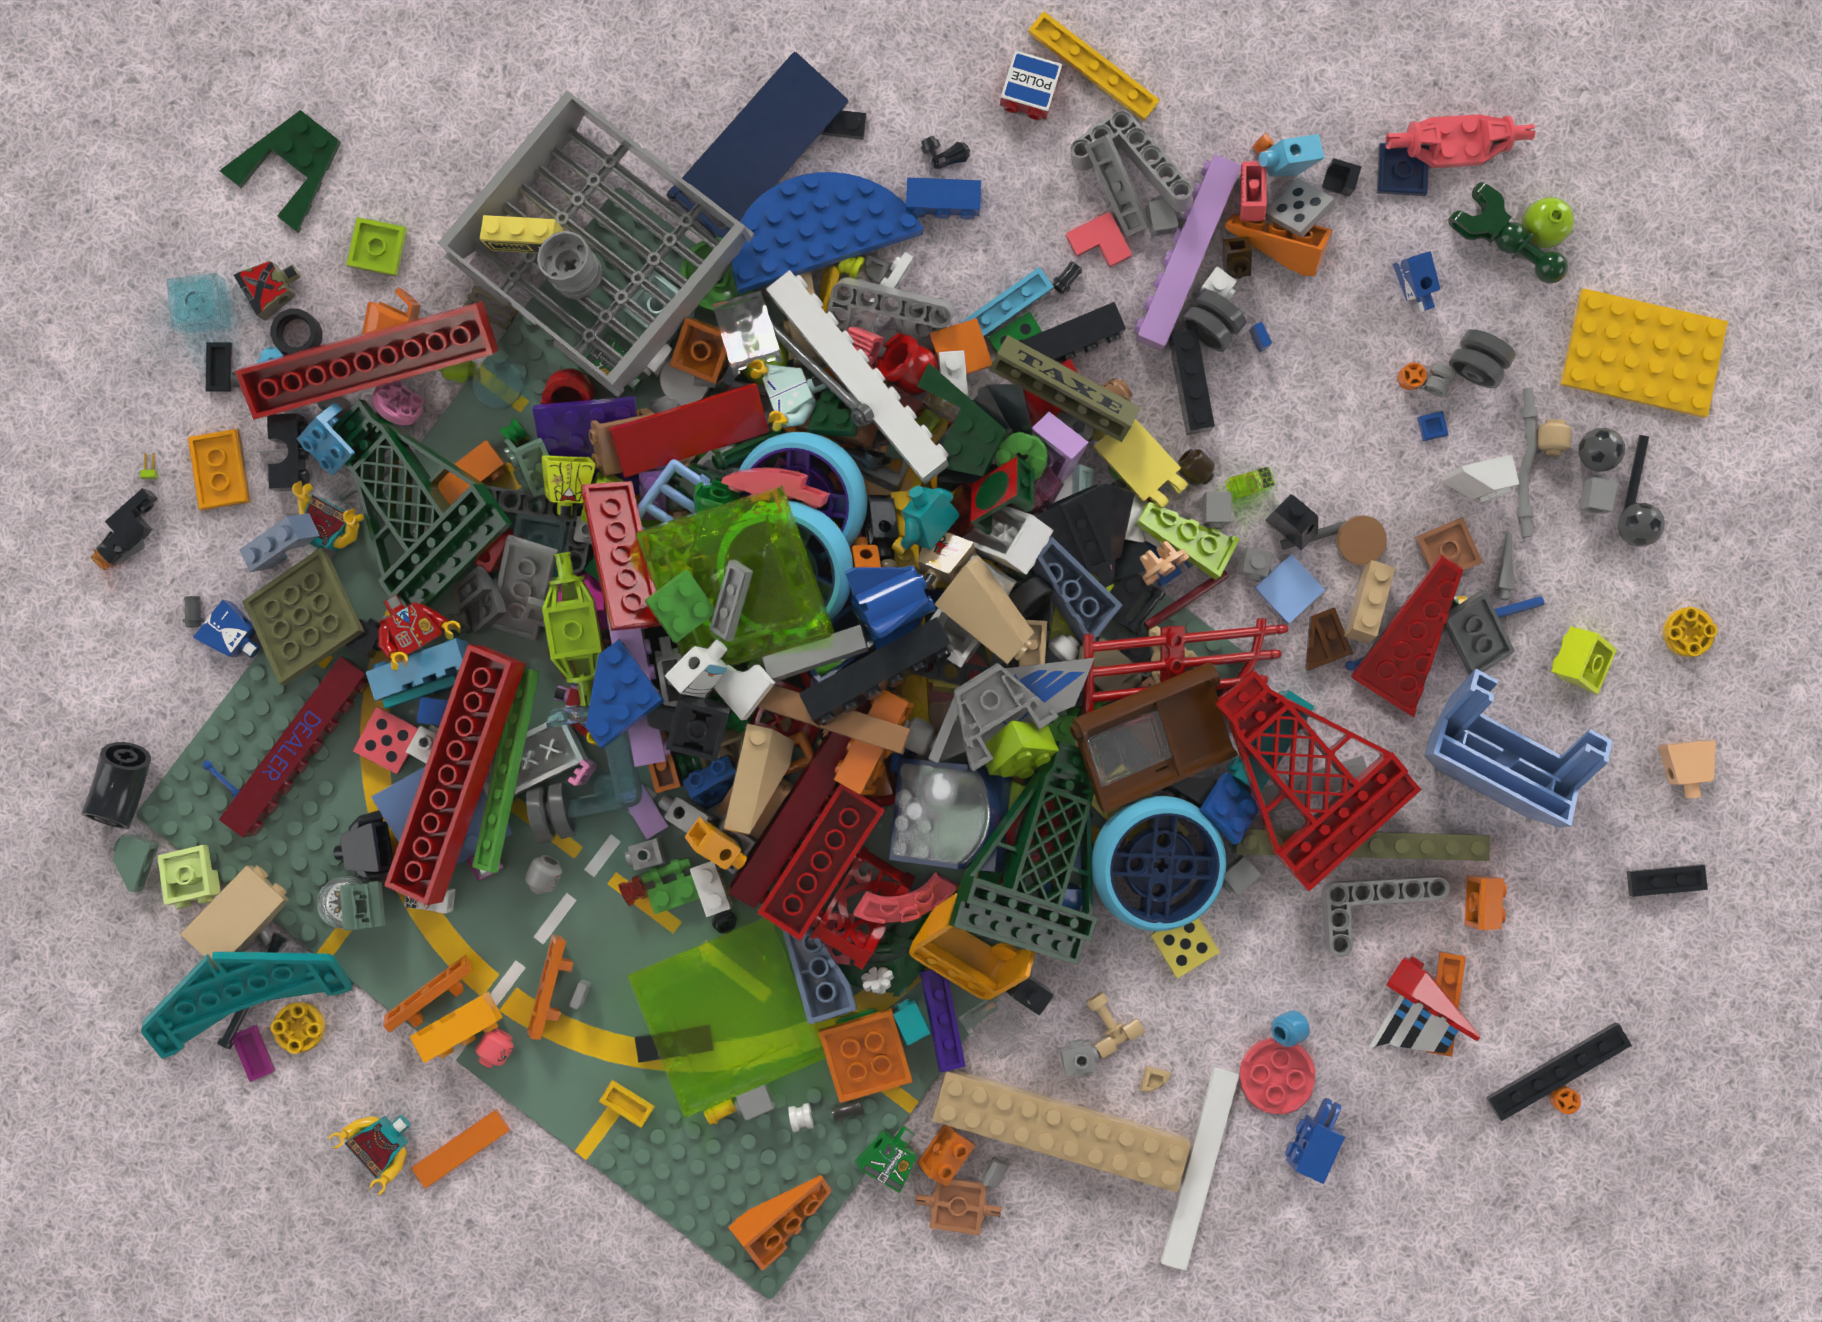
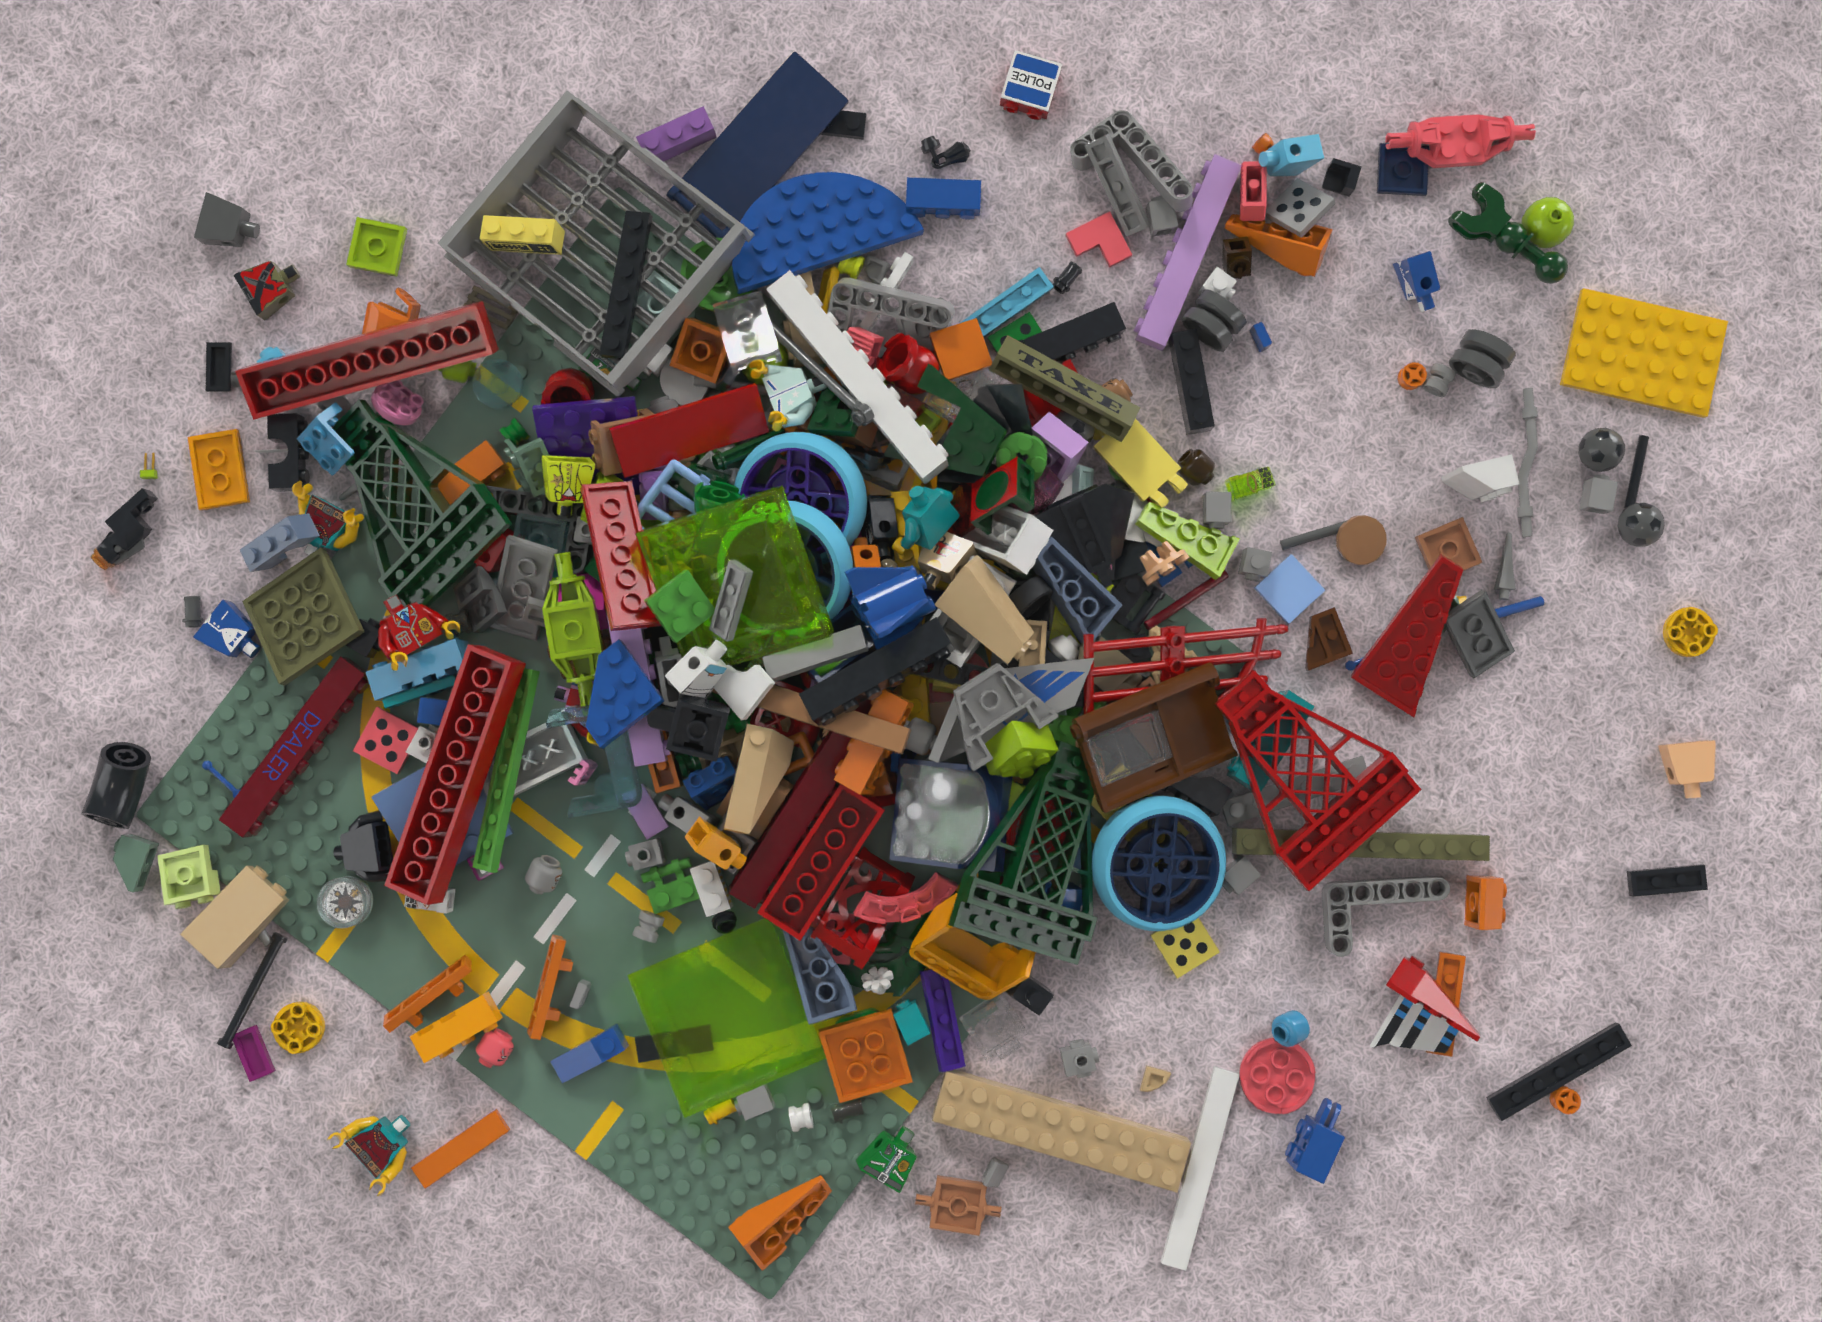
(198, 303): clear light blue brick -> none
(224, 223): none -> dark grey torso
(237, 983): teal wing -> none
(283, 319): black tyre -> none
(304, 147): dark green wing -> none
(362, 906): sand green piece -> none
(549, 812): dark grey wheel -> none
(569, 265): light grey wheel -> none
(590, 1053): none -> blue slope
(626, 285): none -> black plate
(626, 1103): yellow tile -> none
(633, 890): clear red wheel -> none
(649, 924): none -> light grey wheel
(678, 135): none -> medium lavender brick
(762, 479): coral slope -> none
(945, 1155): orange bracket -> none
(953, 368): white plate -> none
(1093, 66): yellow plate -> none
(1116, 1032): tan bar -> none
(1230, 808): blue plate -> none
(1294, 521): black torso -> none
(1369, 602): tan brick -> none
(1432, 426): blue tile -> none
(1508, 763): medium blue wedge -> none
(1554, 437): tan head -> none
(1583, 659): neon yellow slope -> none

